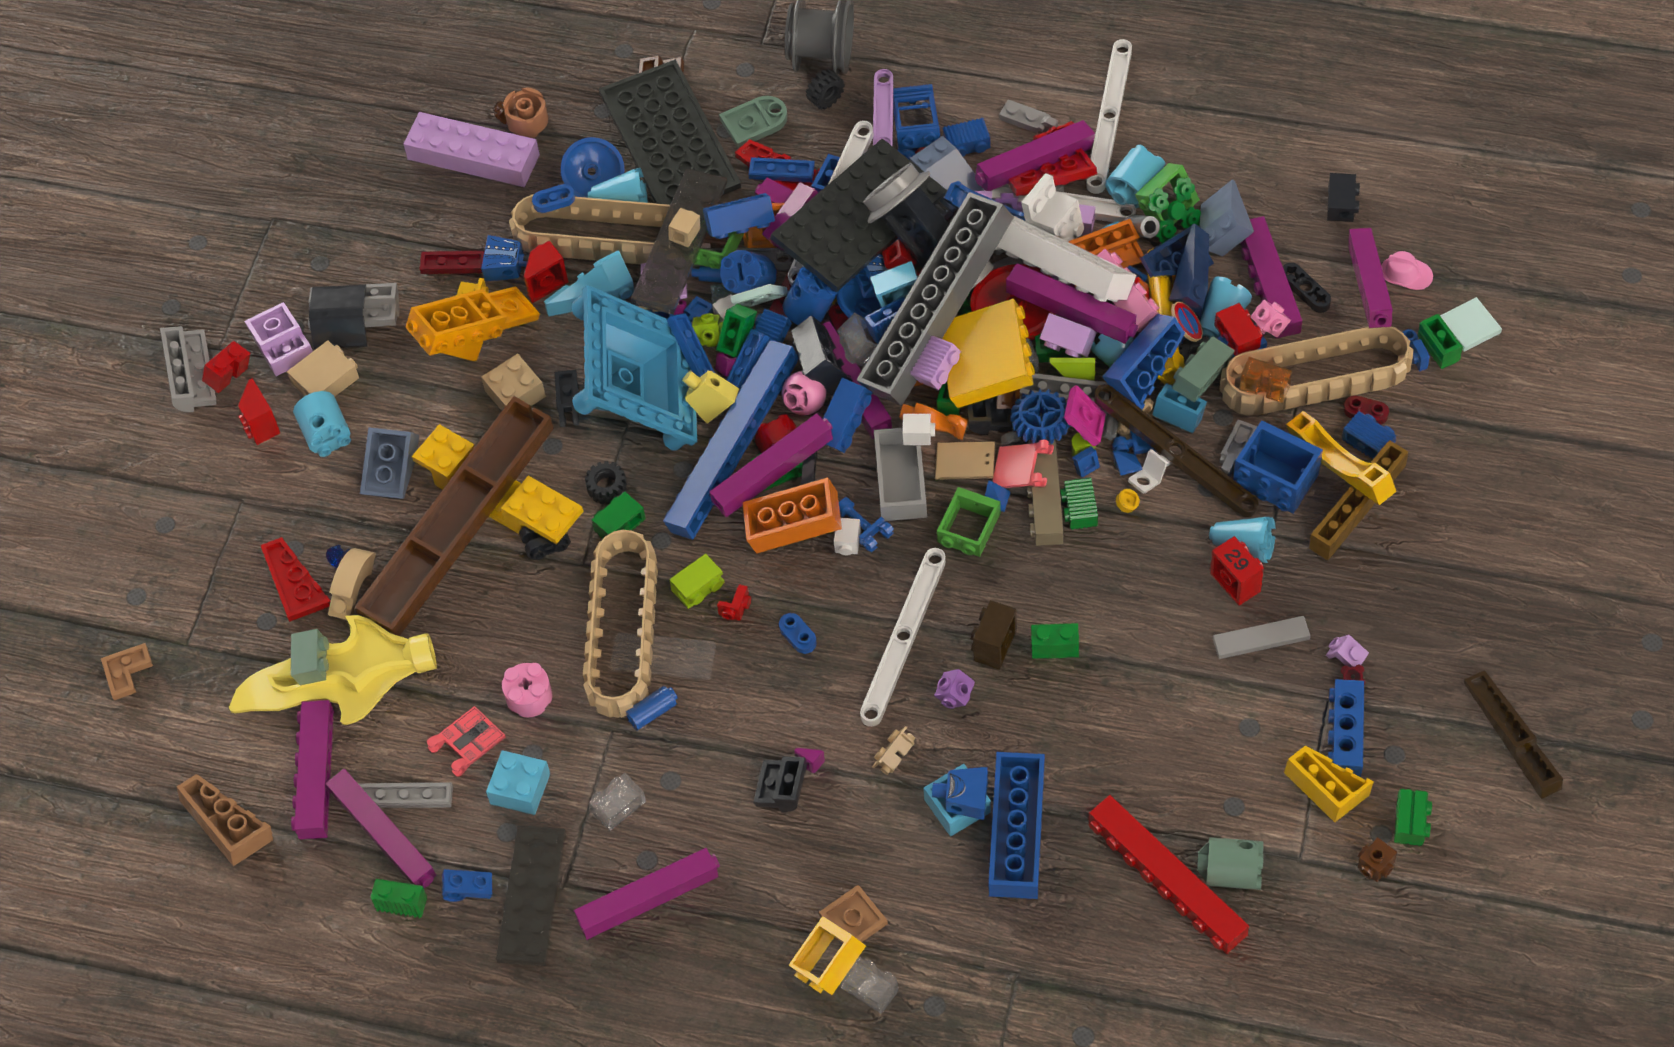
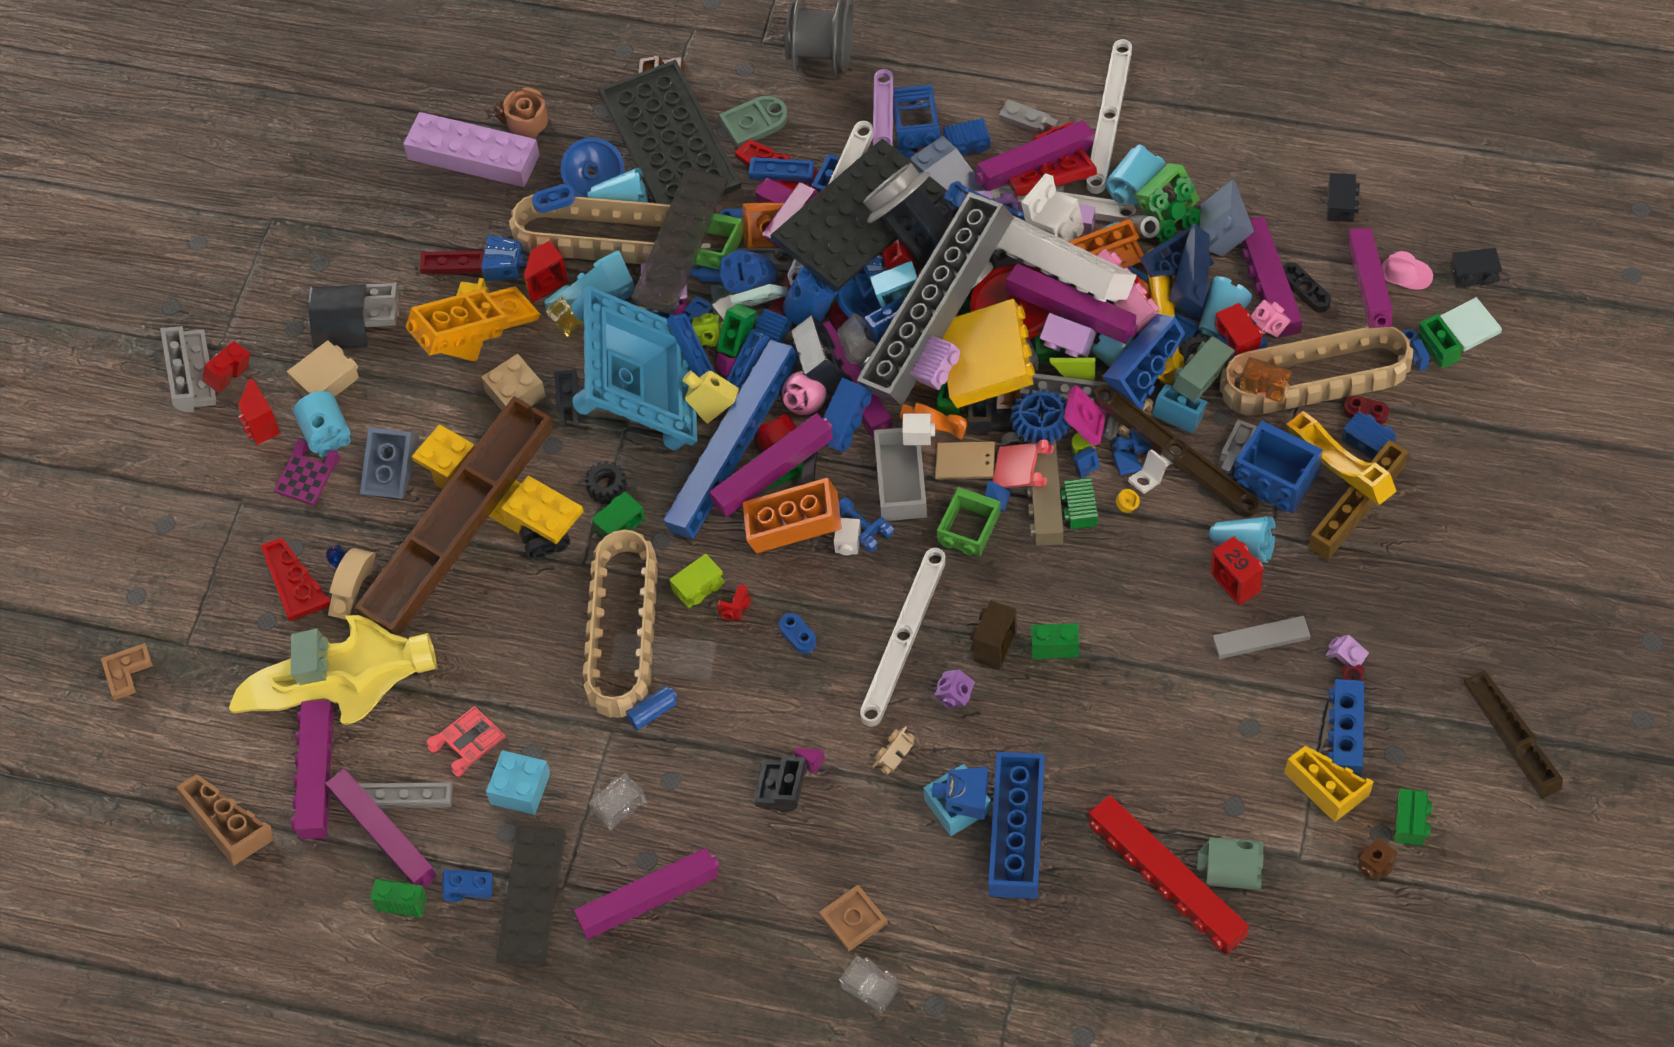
(279, 338): lavender slope -> none
(305, 477): none -> magenta flag
(527, 689): bright pink brick -> none
(565, 320): none -> clear yellow brick
(684, 227): tan brick -> none
(739, 215): blue brick -> none
(815, 947): yellow window -> none
(825, 89): black tyre -> none
(1188, 321): piece -> none
(1475, 267): none -> black brick

